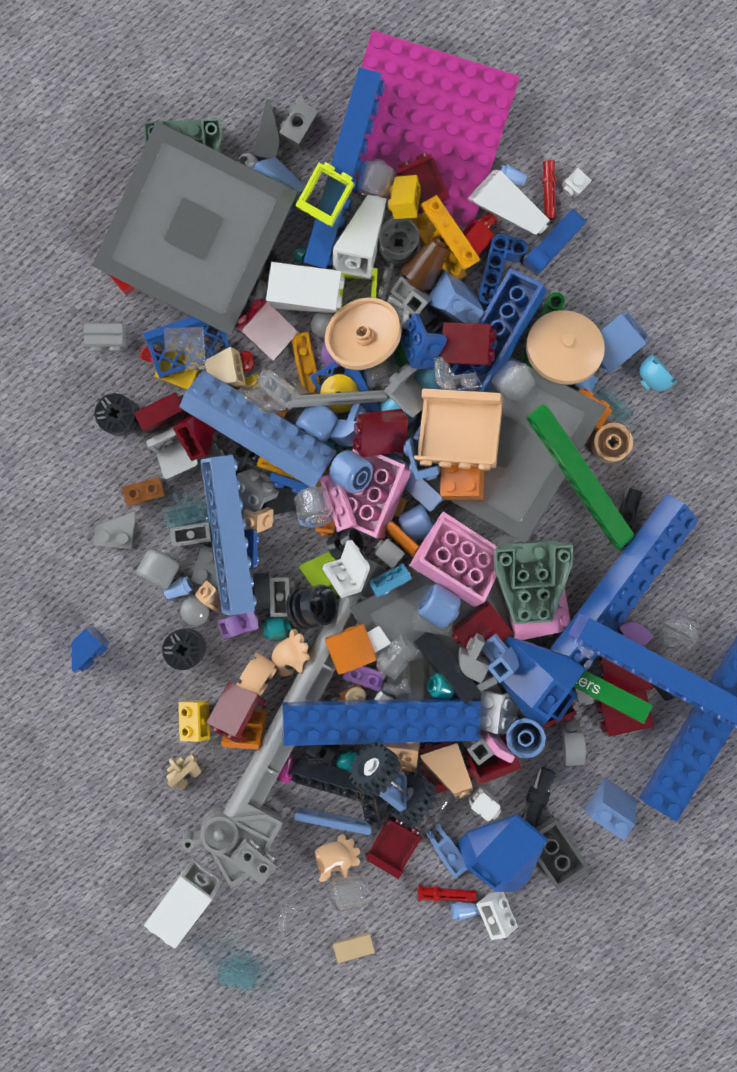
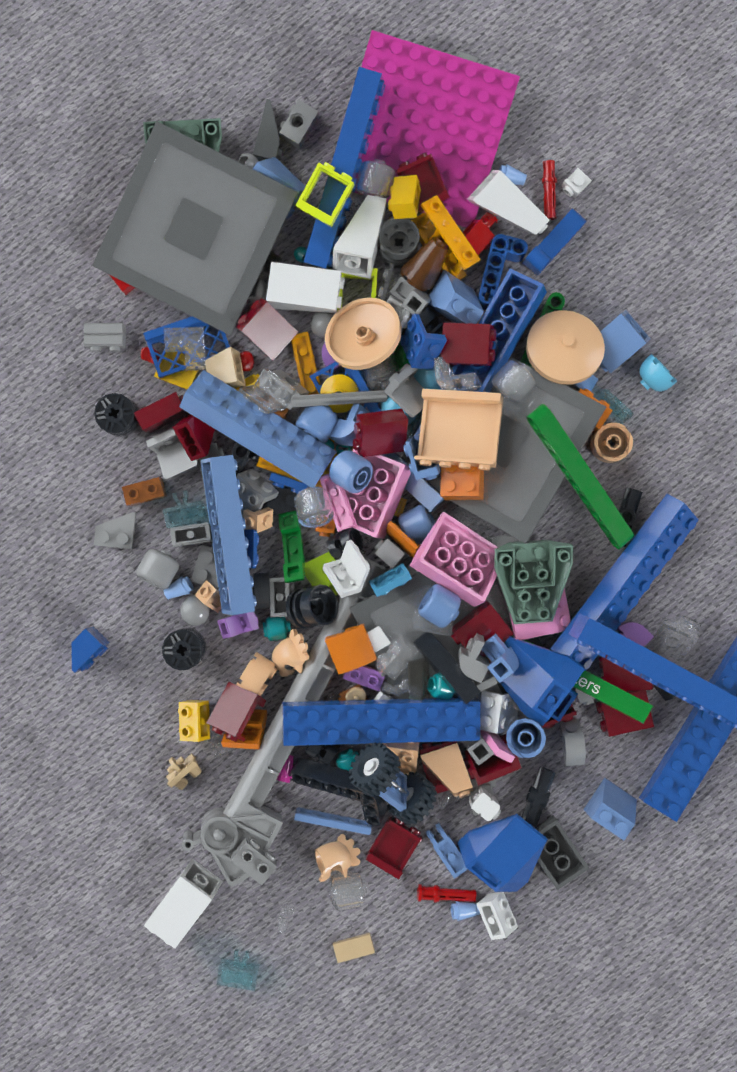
(292, 547): none -> green slope

